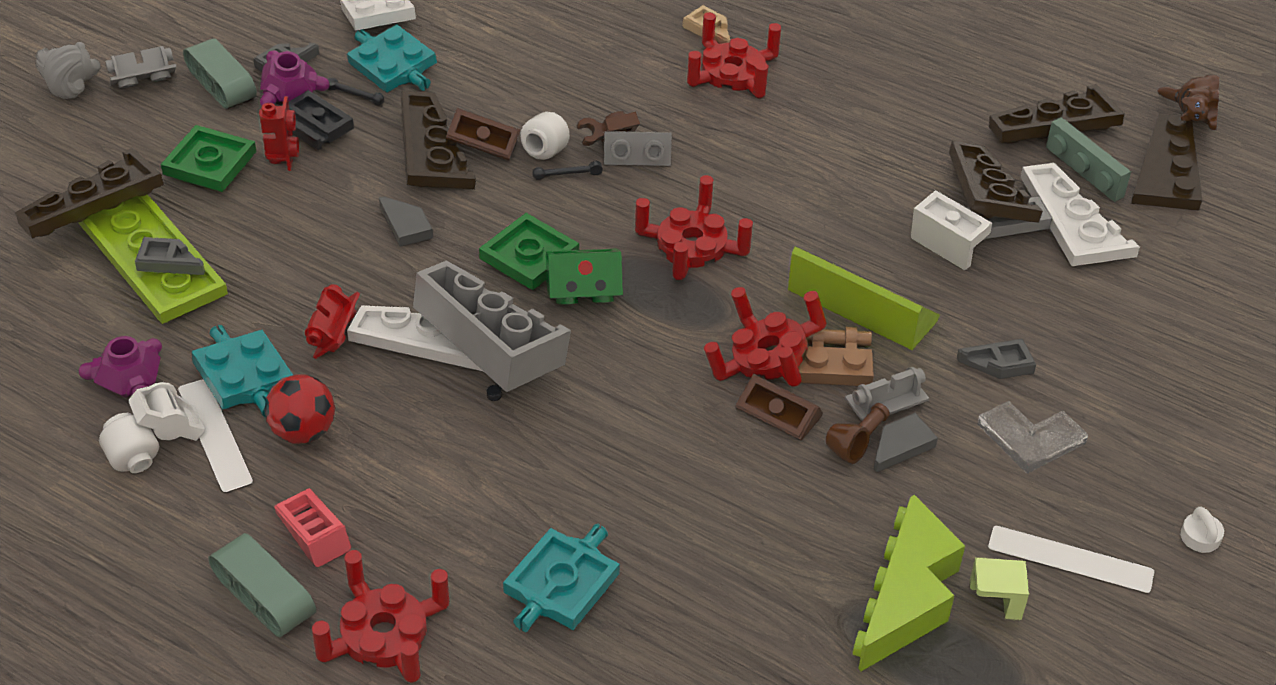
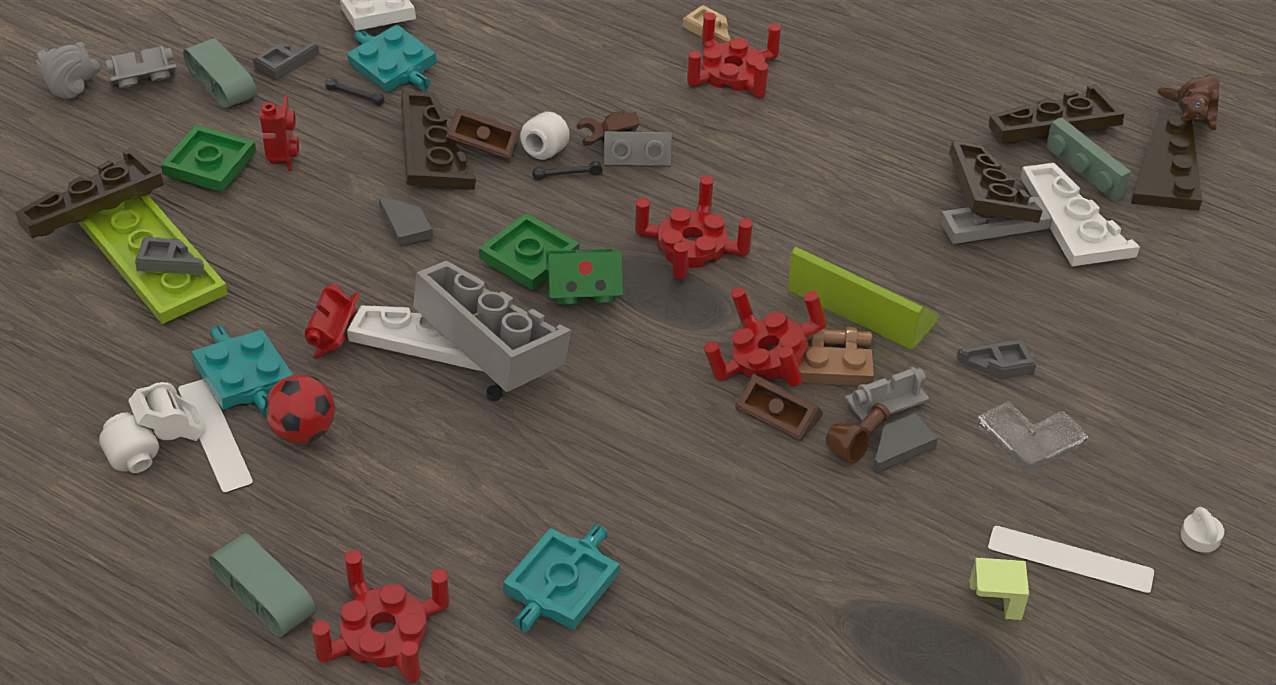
(125, 365): magenta rock -> none
(288, 76): magenta rock -> none
(315, 530): coral slope -> none
(318, 120): black plate -> none
(910, 589): lime slope -> none
(948, 228): white panel -> none

